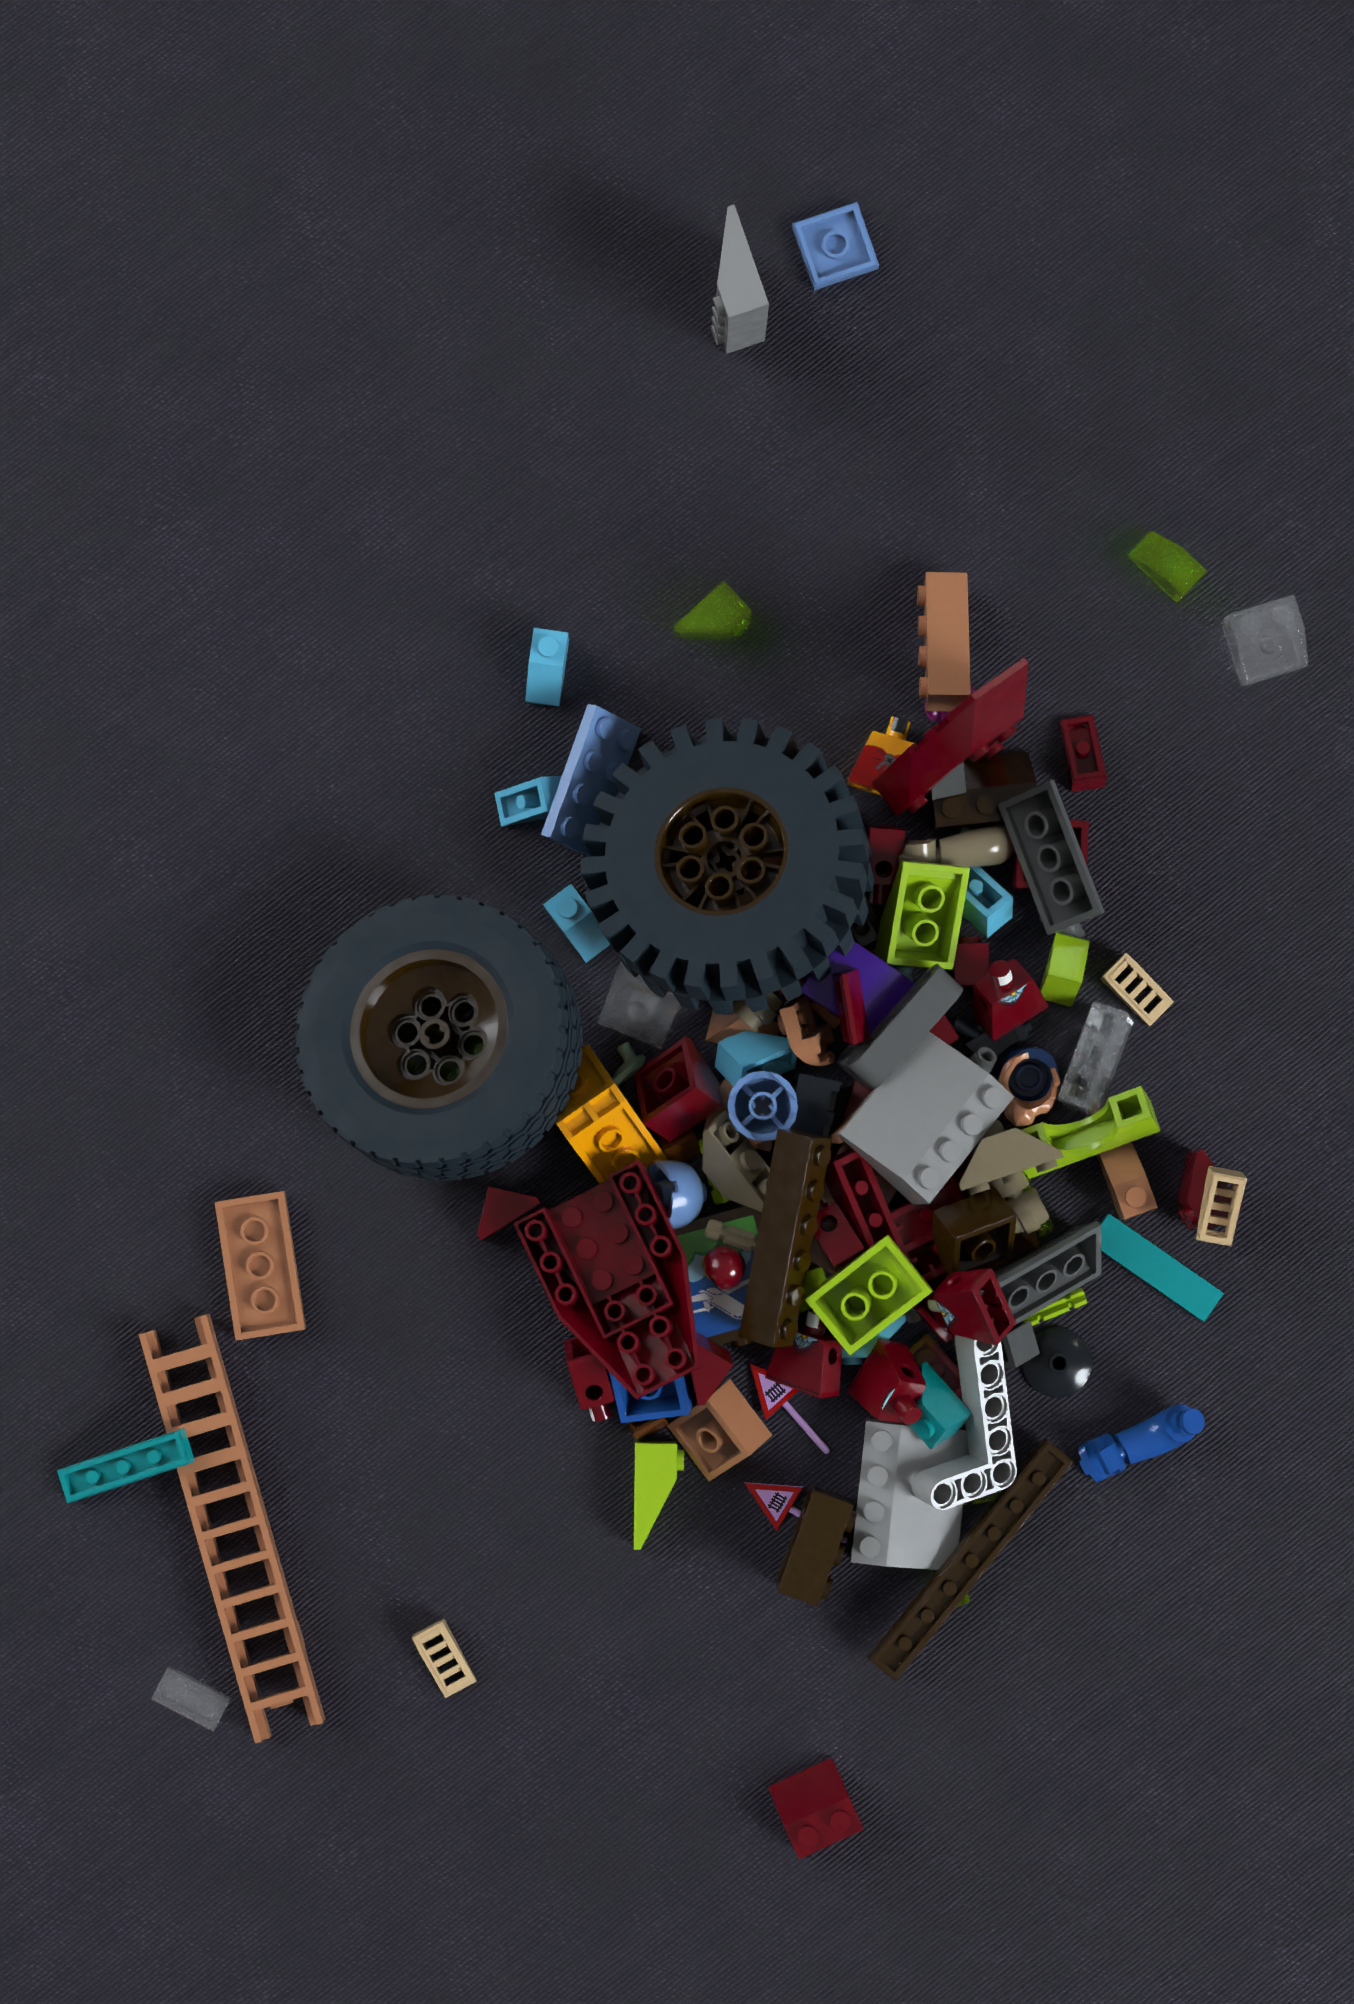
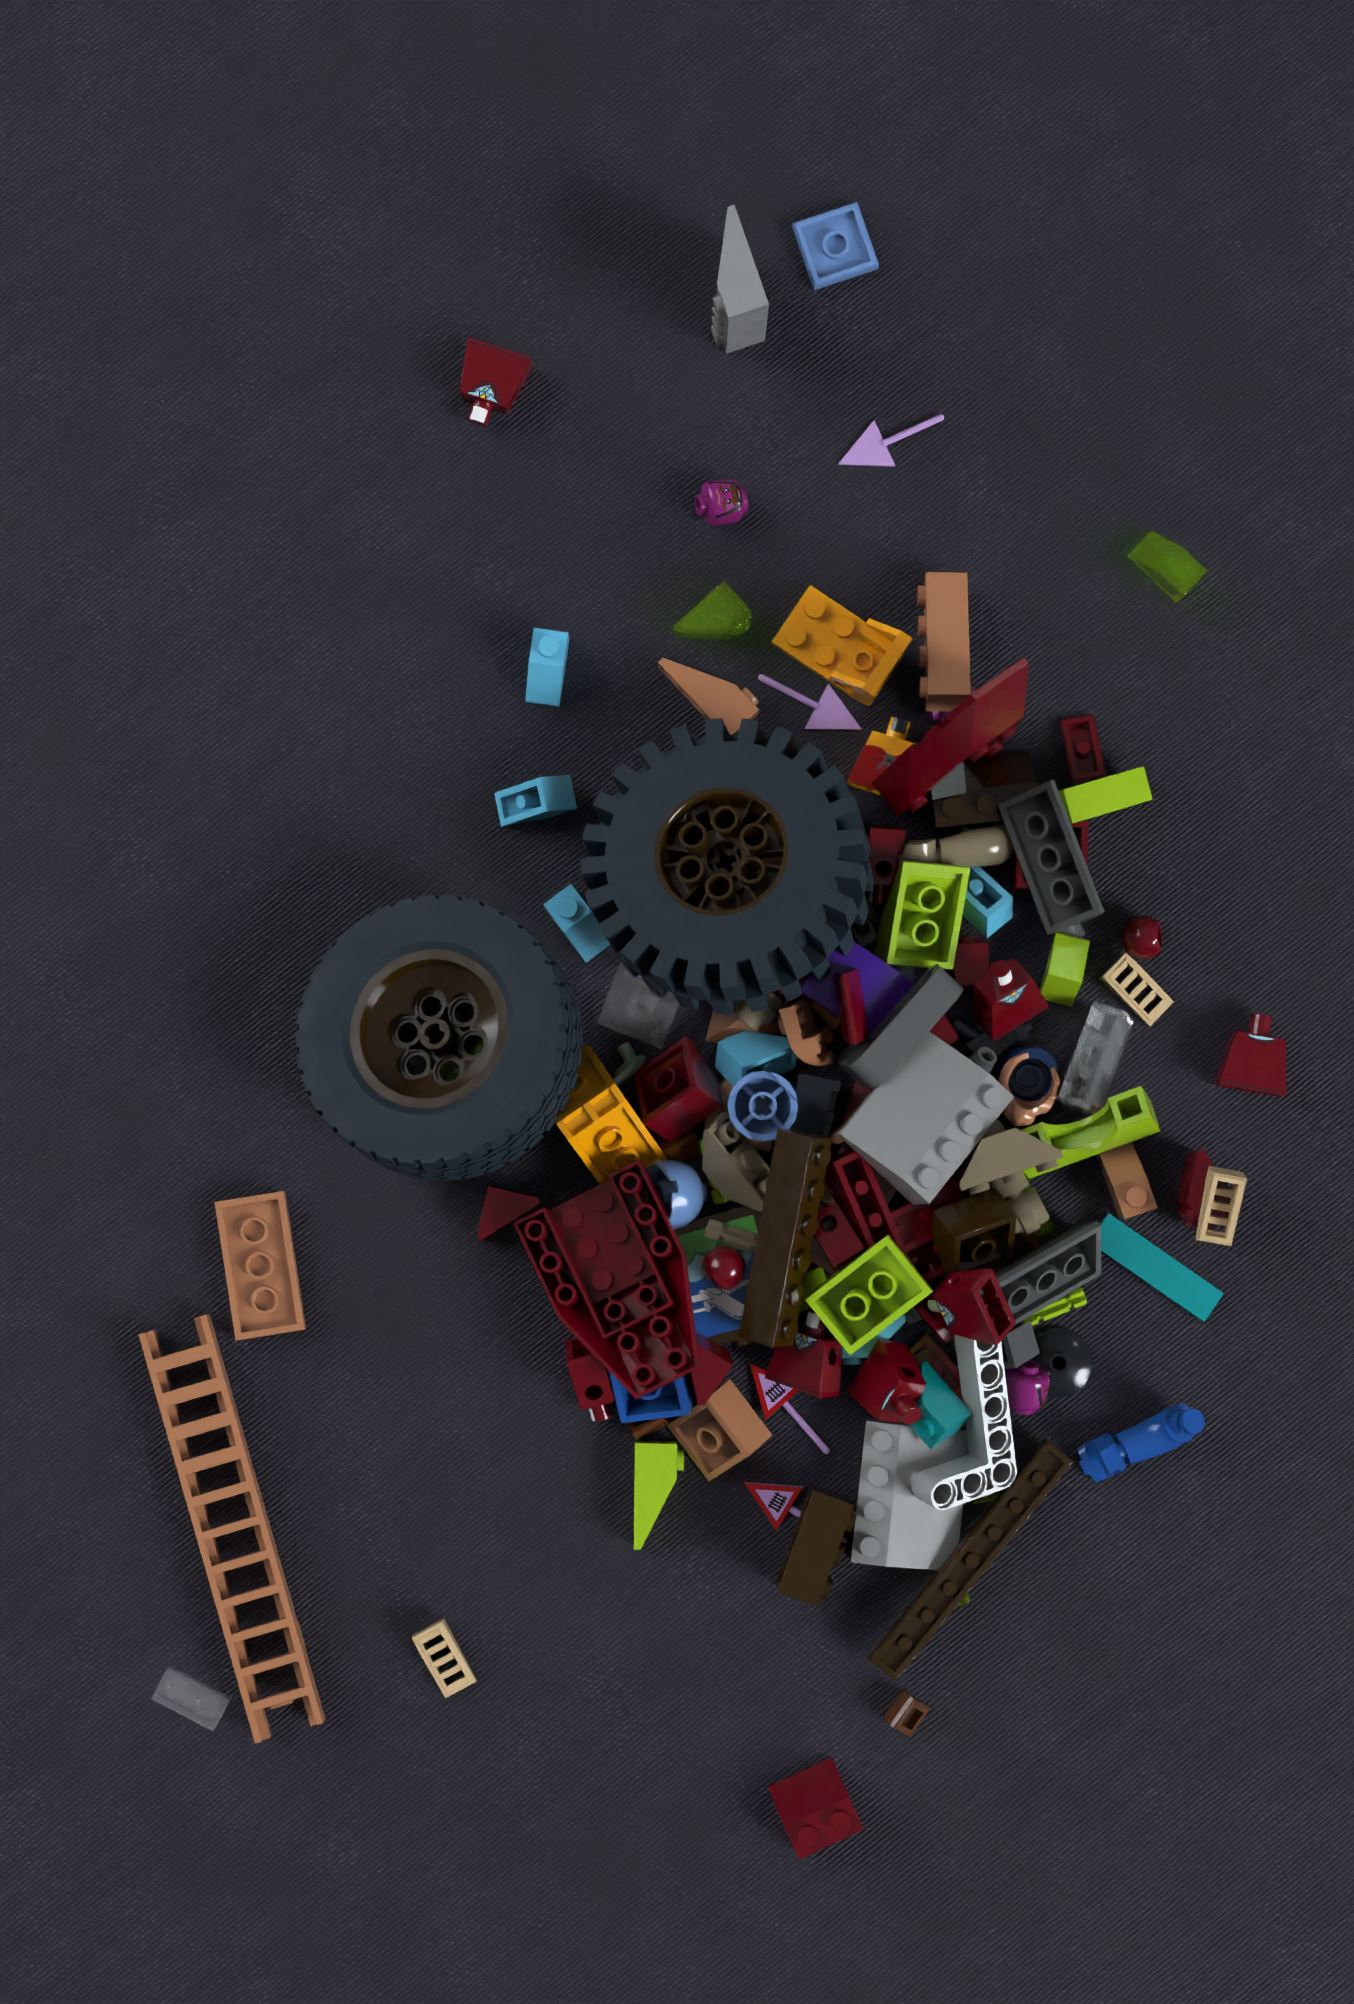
(125, 1465): teal tile -> none
(491, 379): none -> dark red torso
(598, 750): medium blue plate -> none
(712, 695): none -> nougat slope
(721, 502): none -> magenta head
(828, 712): none -> lavender piece
(841, 645): none -> light orange bracket
(872, 449): none -> lavender piece
(906, 1713): none -> reddish brown slope
(1027, 1387): none -> magenta head
(1106, 795): none -> lime slope
(1142, 937): none -> dark red piece
(1254, 1060): none -> dark red torso
(1266, 640): clear slope -> none

